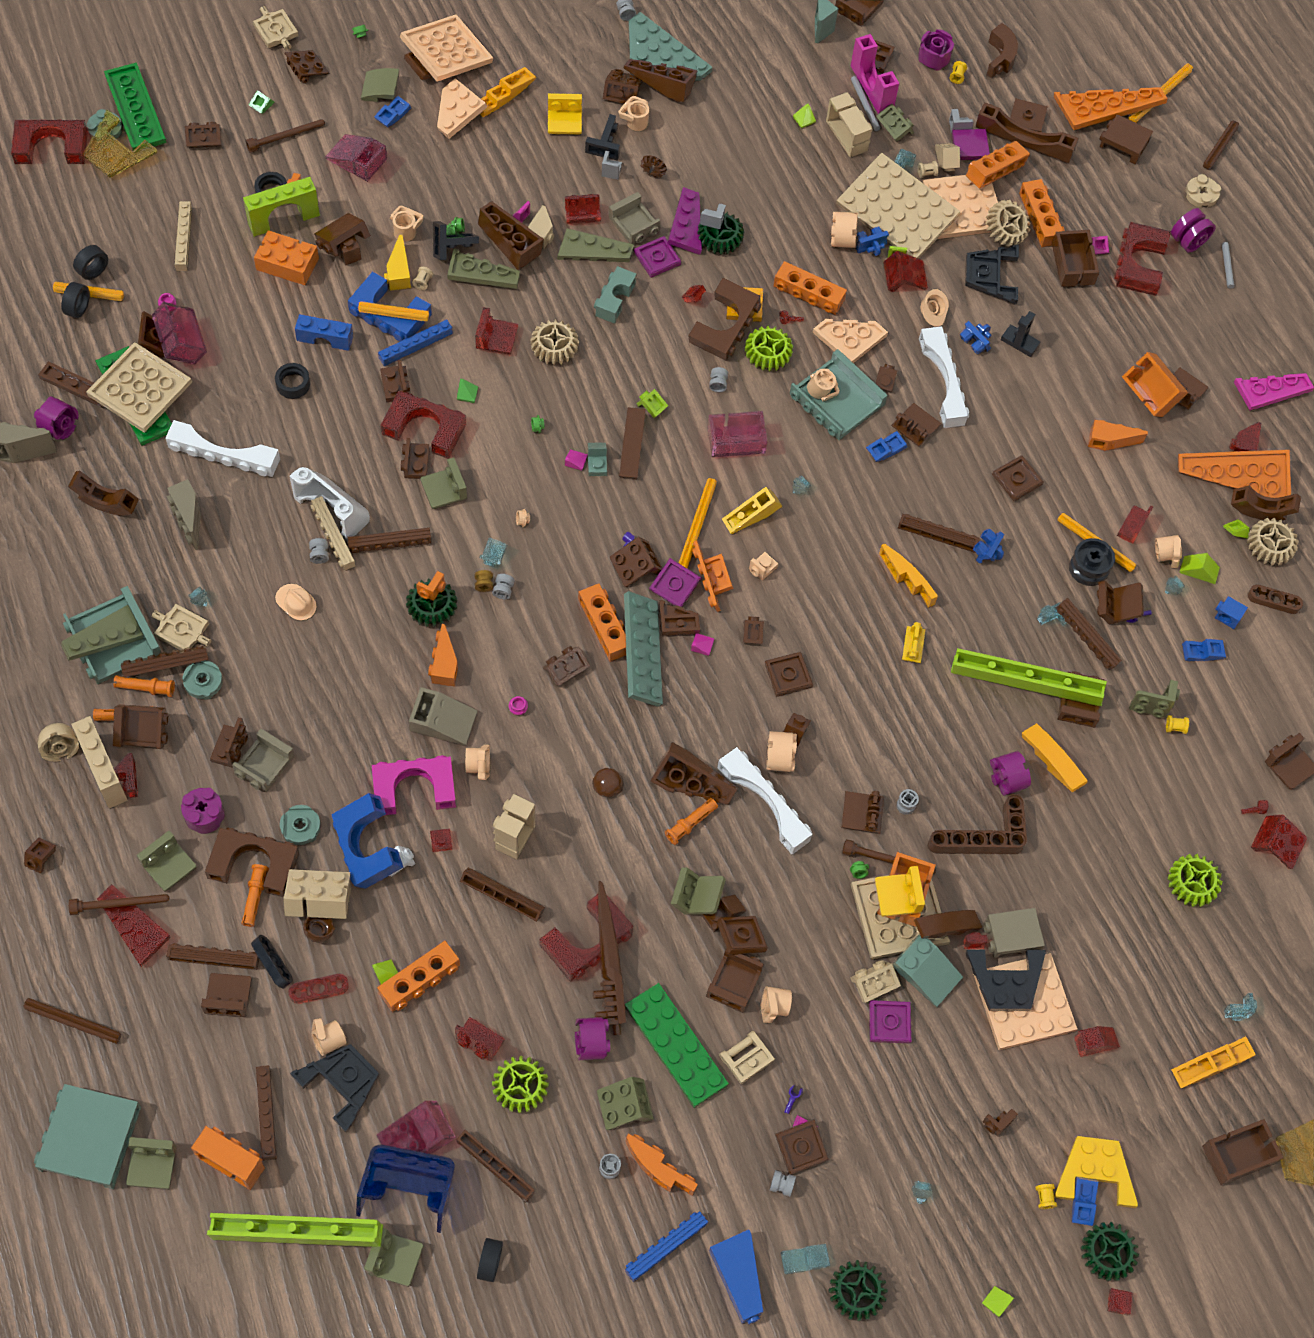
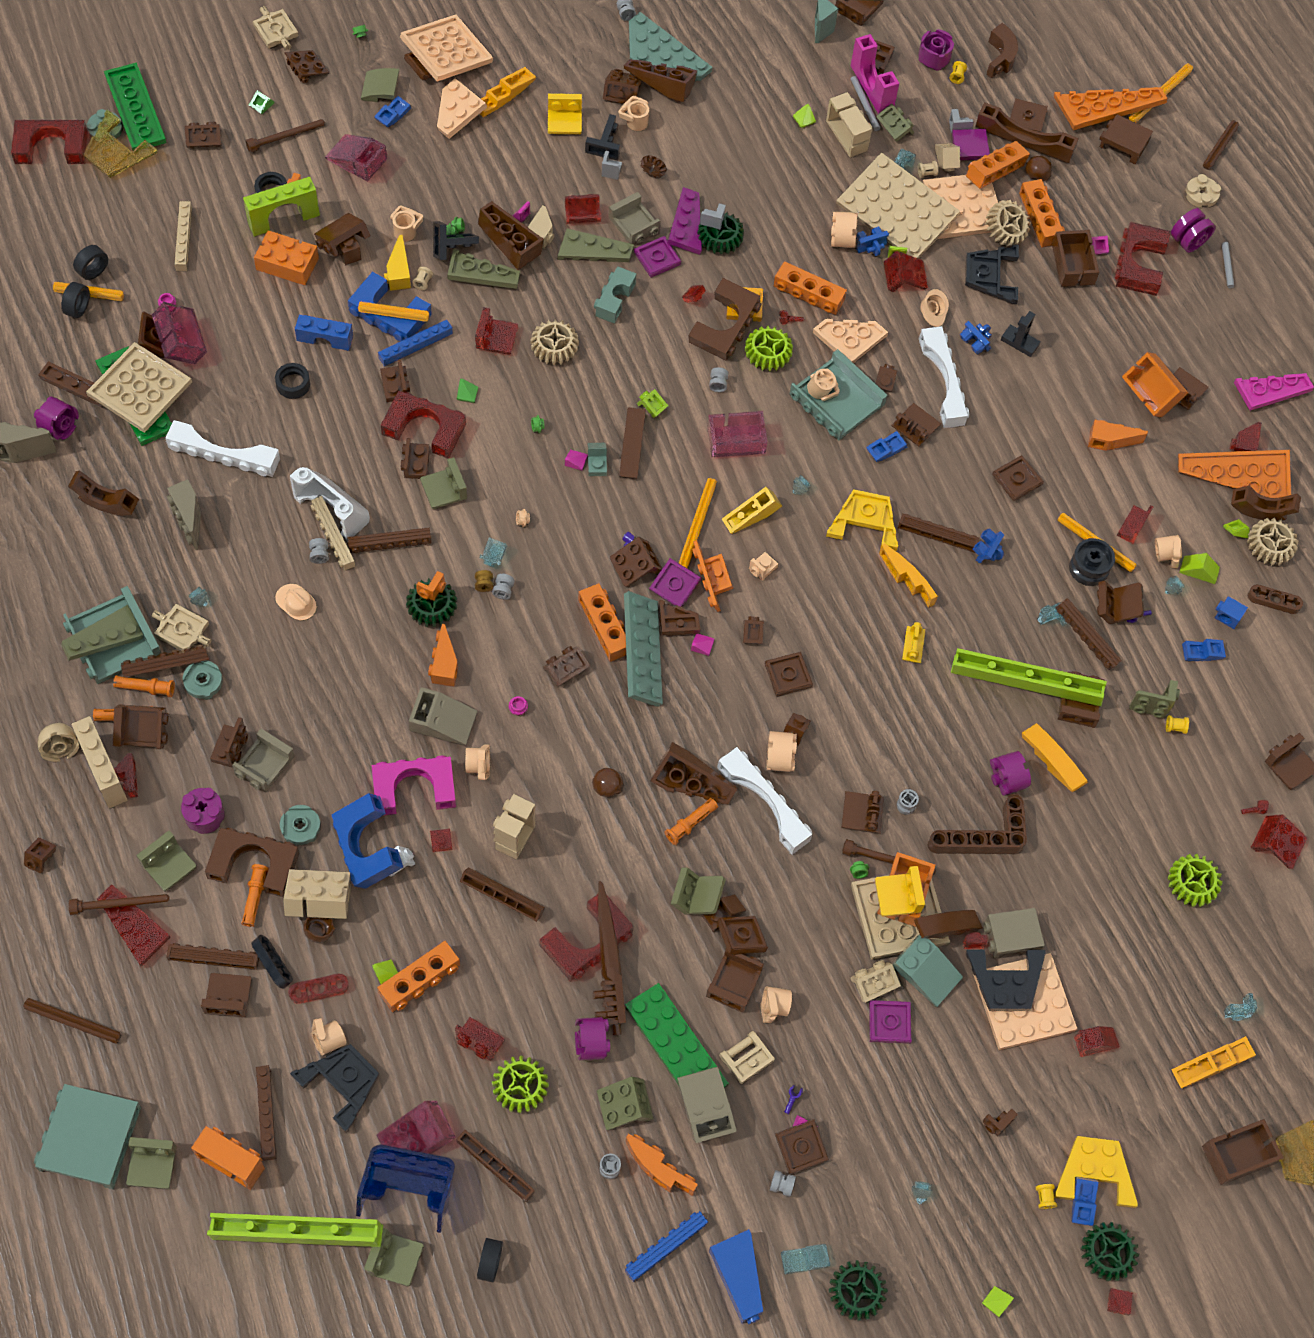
(706, 1105): none -> dark tan slope
(866, 511): none -> yellow wing
(1039, 168): none -> reddish brown hair

